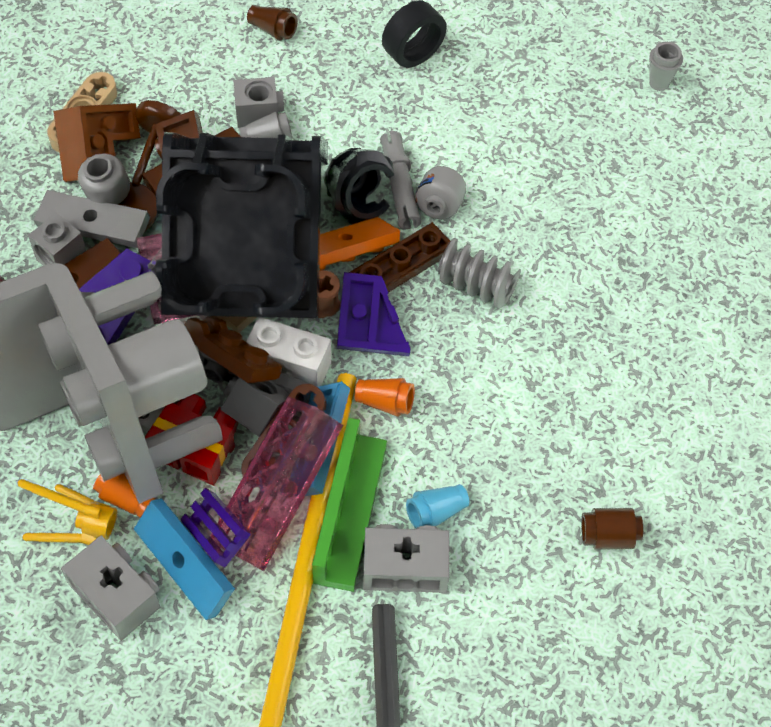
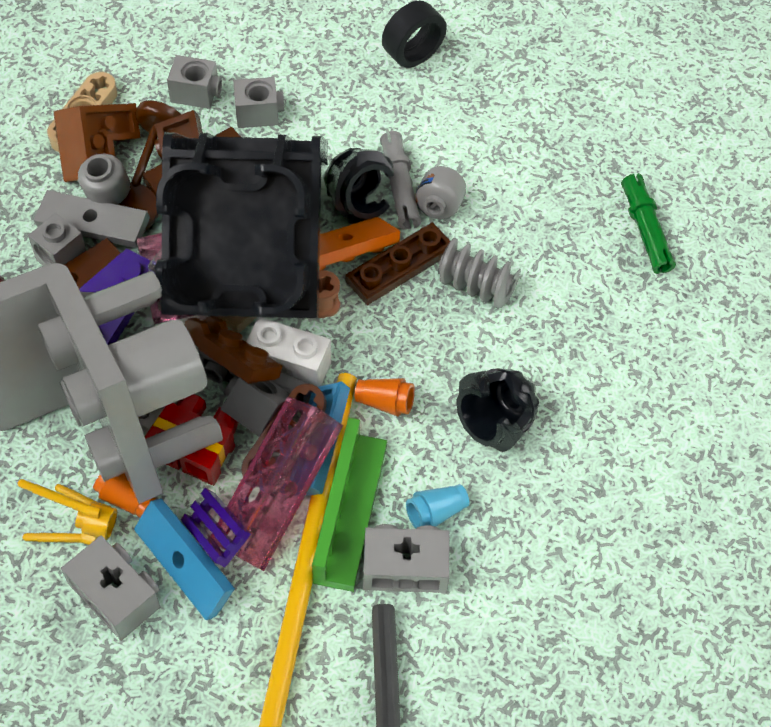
(193, 82): none -> light grey brick
(268, 127): light grey cone -> none
(274, 21): reddish brown cone -> none
(368, 317): dark purple wing -> none
(496, 407): none -> black helmet
(611, 528): reddish brown brick -> none
(643, 212): none -> green pin
(664, 64): light grey cone -> none

